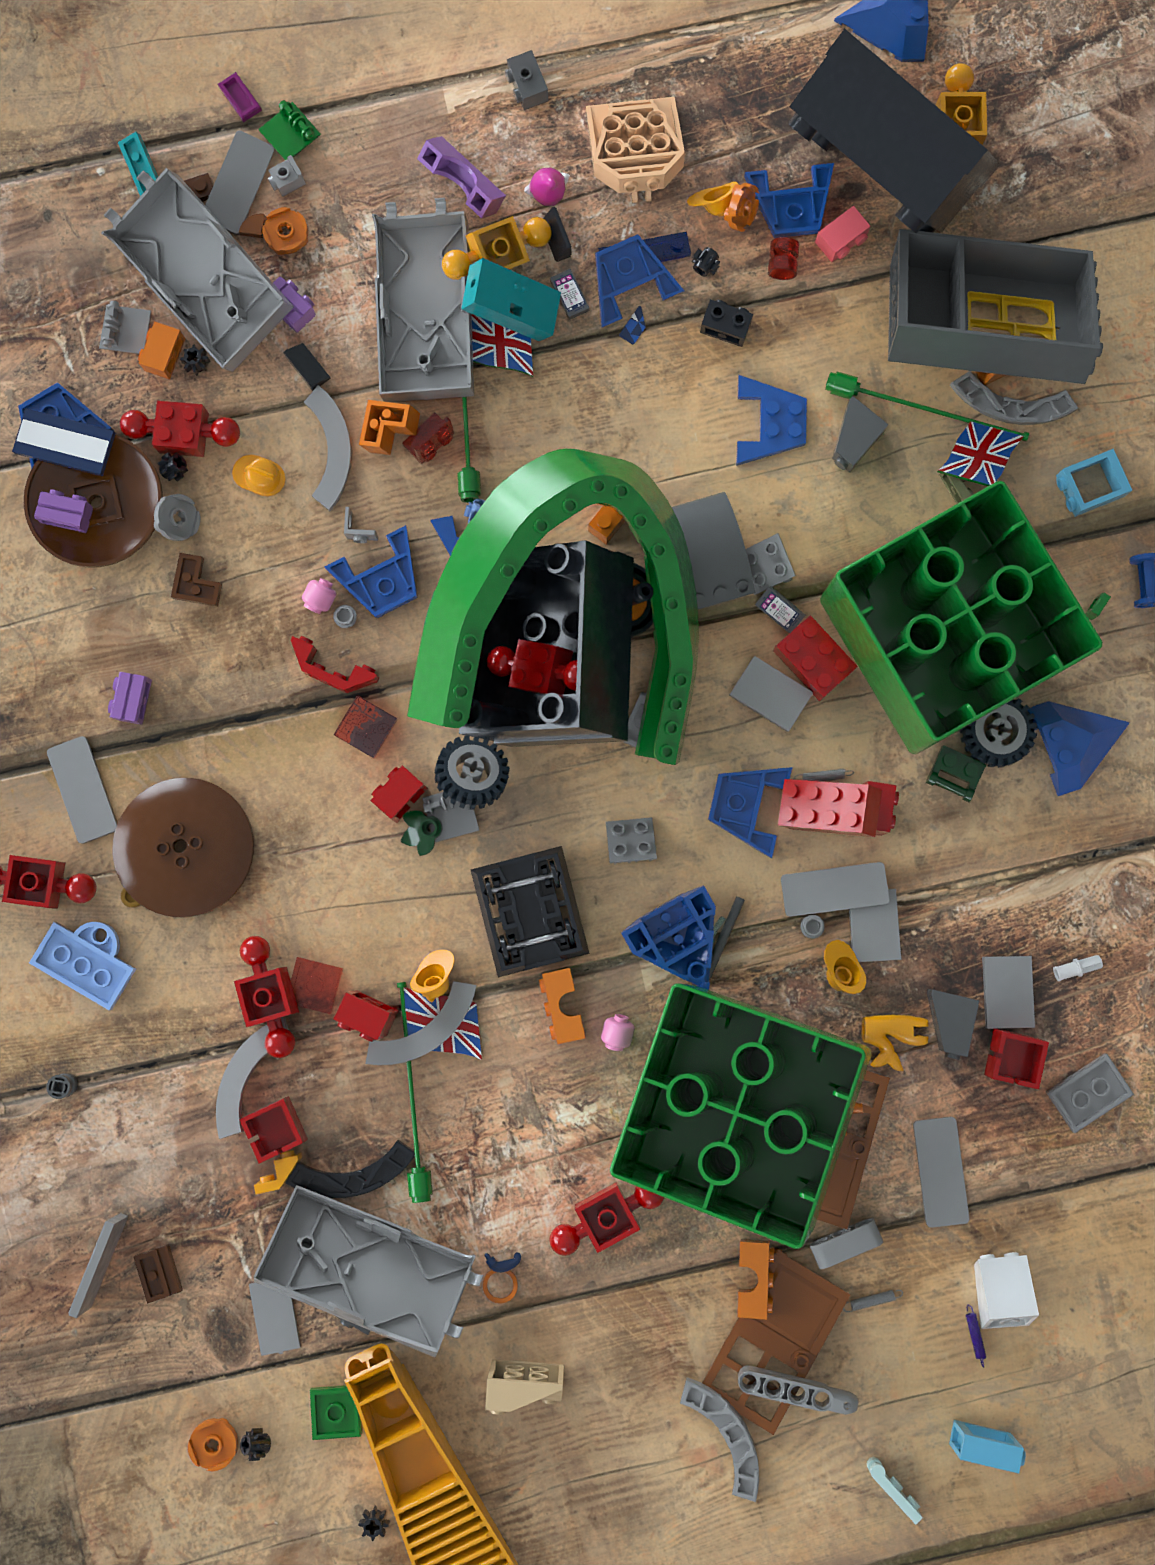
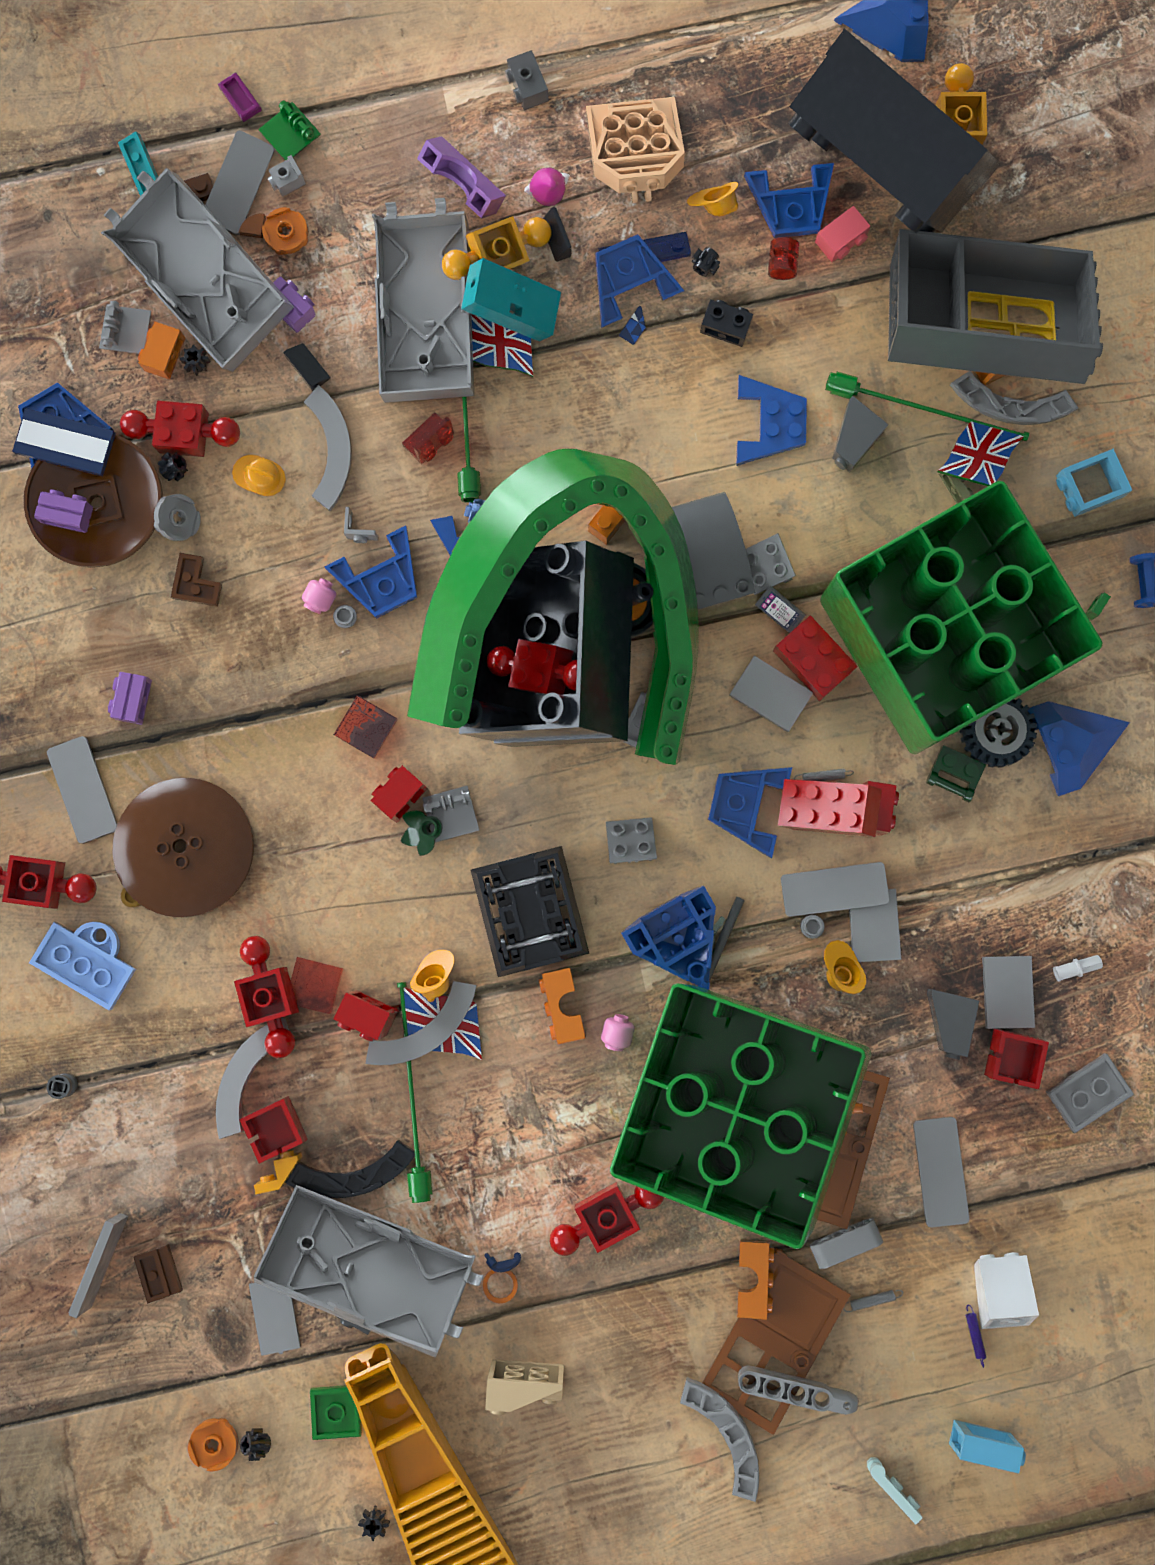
(358, 679): red slope -> none
(382, 423): orange brick -> none
(476, 758): wheel -> none
(571, 294): tile -> none
(742, 206): orange plate -> none
(898, 1026): light orange piece -> none

